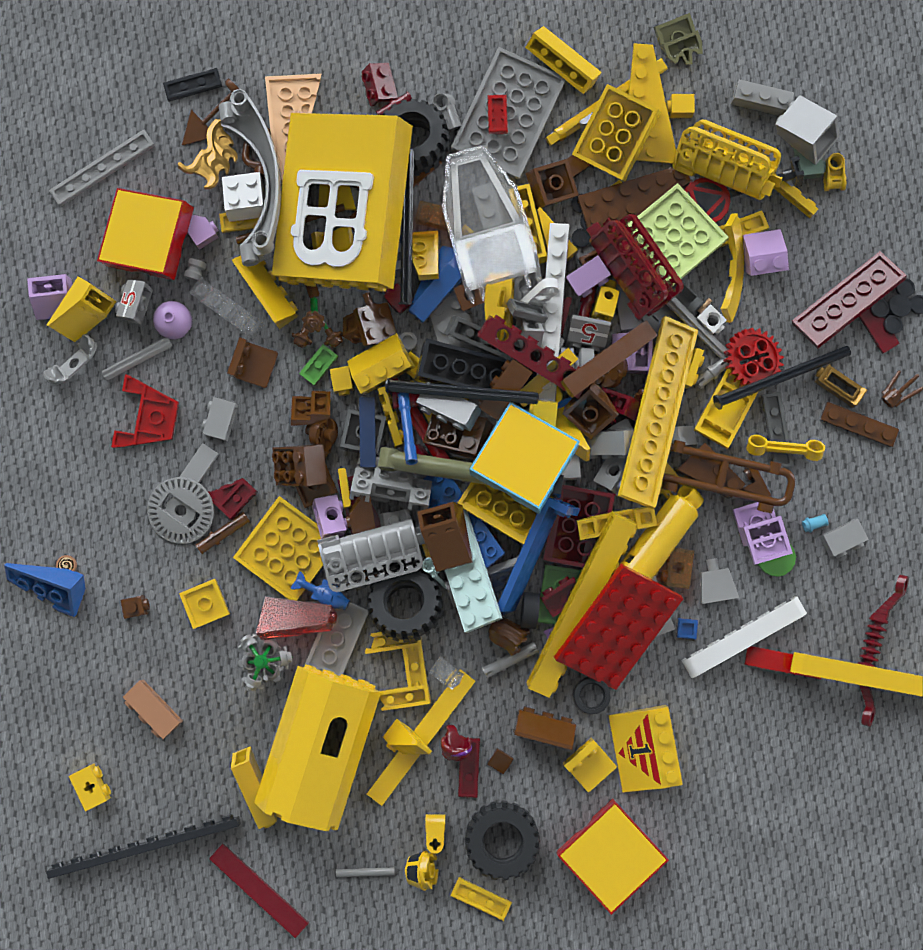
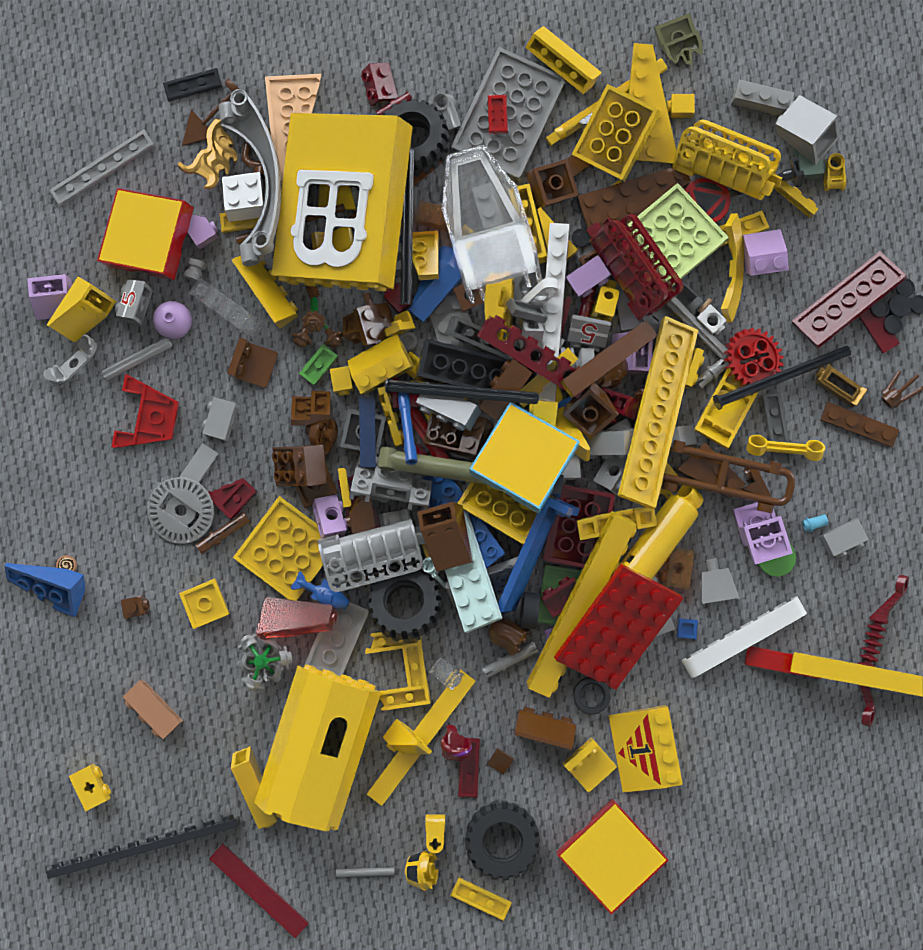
(402, 324): none -> yellow bracket

